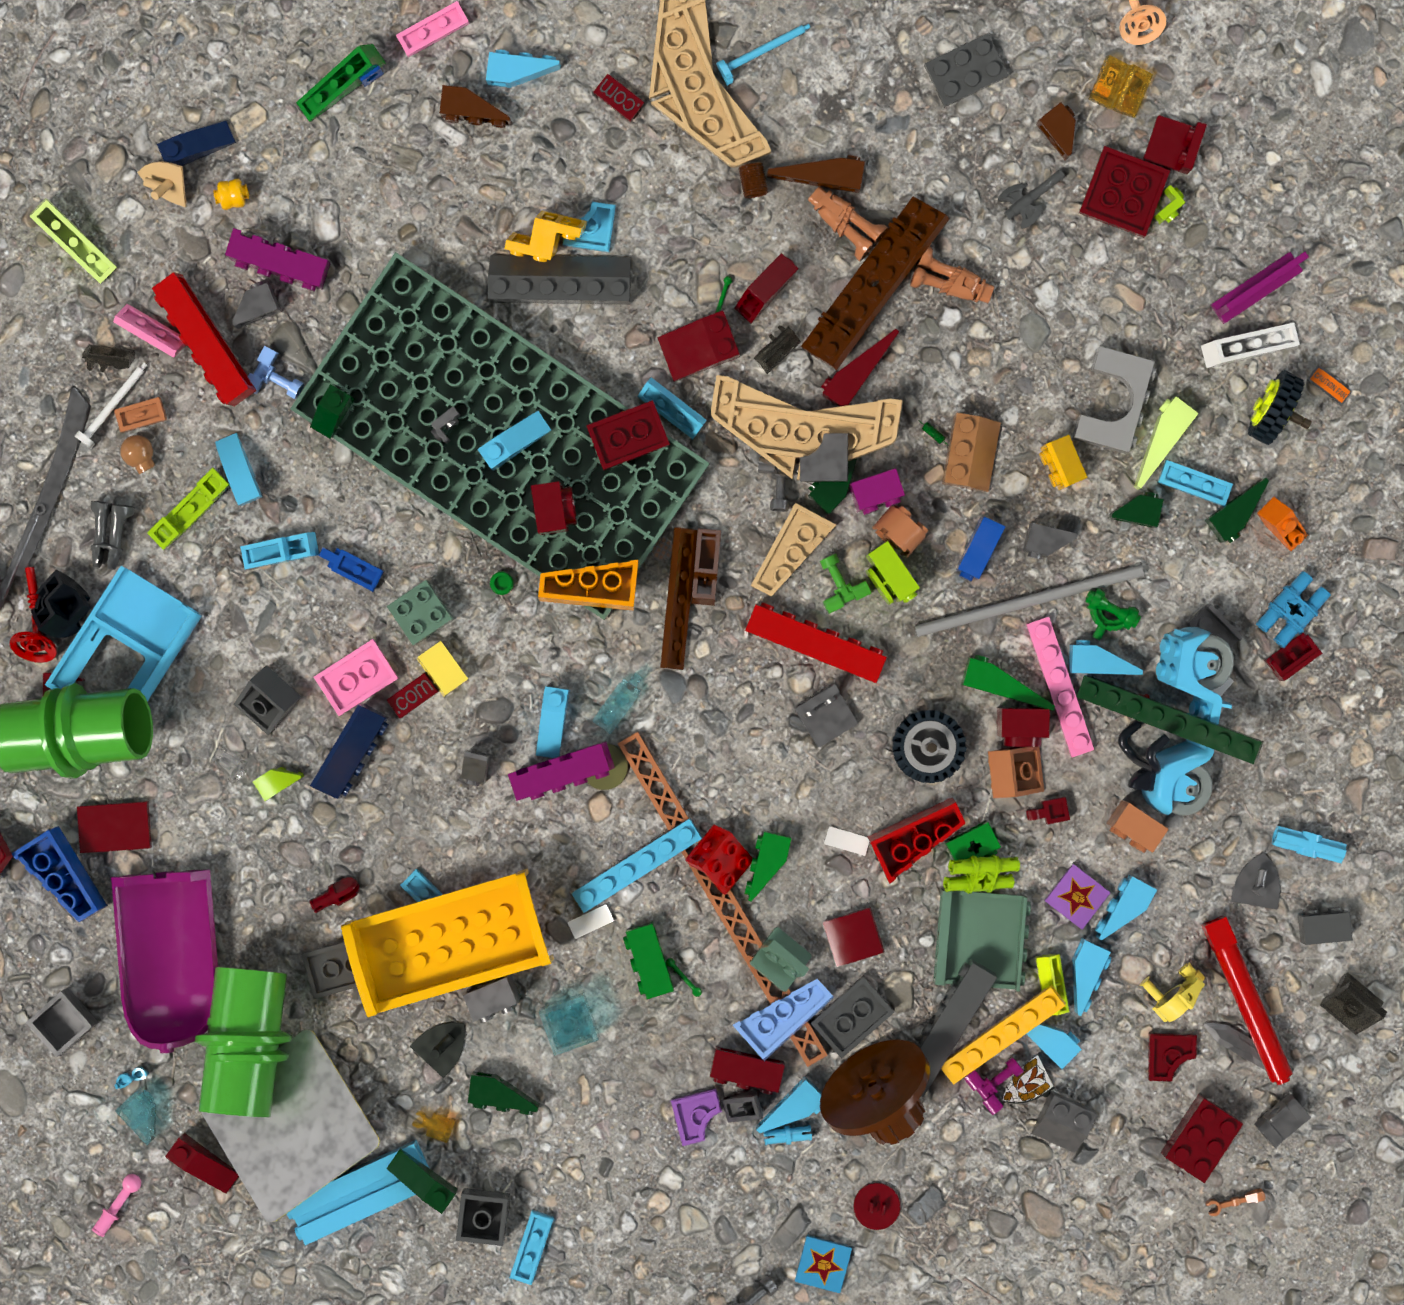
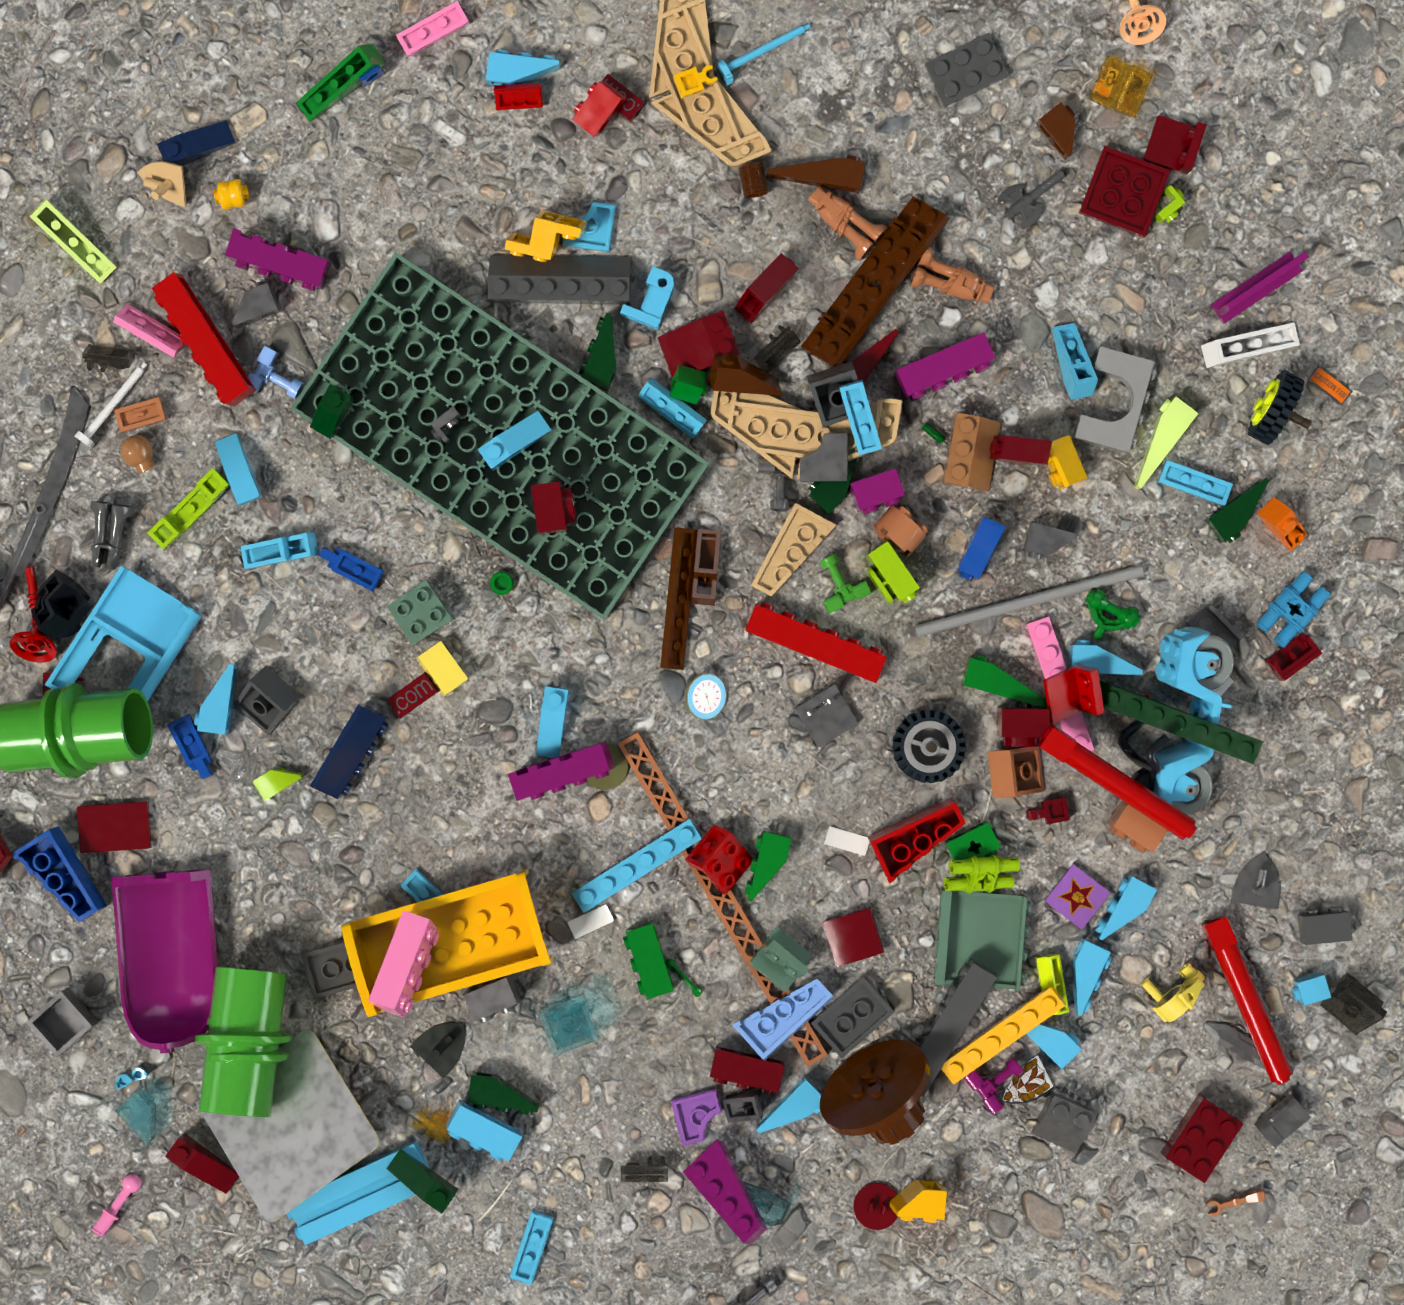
(191, 745): none -> blue hinge
(217, 708): none -> medium azure slope
(336, 894): dark red arm -> none
(356, 677): bright pink plate -> none
(404, 964): none -> bright pink brick
(463, 104): reddish brown slope -> none
(475, 767): flat silver slope -> none
(483, 1131): none -> medium azure brick
(483, 1217): dark grey brick -> none
(518, 96): none -> red plate
(592, 586): light orange wedge -> none
(598, 108): none -> brick
(602, 361): none -> dark green slope
(618, 704): clear light blue hinge -> none
(628, 435): dark red plate -> none
(639, 1173): none -> clear smoke plate
(654, 302): none -> medium azure piece
(688, 384): none -> green brick
(691, 82): none -> yellow plate
(705, 696): none -> piece
(727, 280): green hinge -> none
(727, 1193): none -> magenta wedge
(737, 375): none -> reddish brown slope
(770, 1205): none -> clear light blue slope
(788, 1135): medium azure pin -> none
(823, 1264): dark azure tile -> none
(827, 394): none -> dark grey slope
(860, 417): none -> medium azure plate
(921, 1200): none -> yellow slope
(946, 365): none -> magenta brick
(1020, 450): none -> dark red slope
(1073, 692): none -> red bracket
(1074, 362): none -> medium azure slope
(1116, 782): none -> red brick
(1141, 510): dark green slope -> none
(1167, 1052): dark red tile -> none
(1309, 844): medium azure piece -> none
(1310, 989): none -> medium azure brick

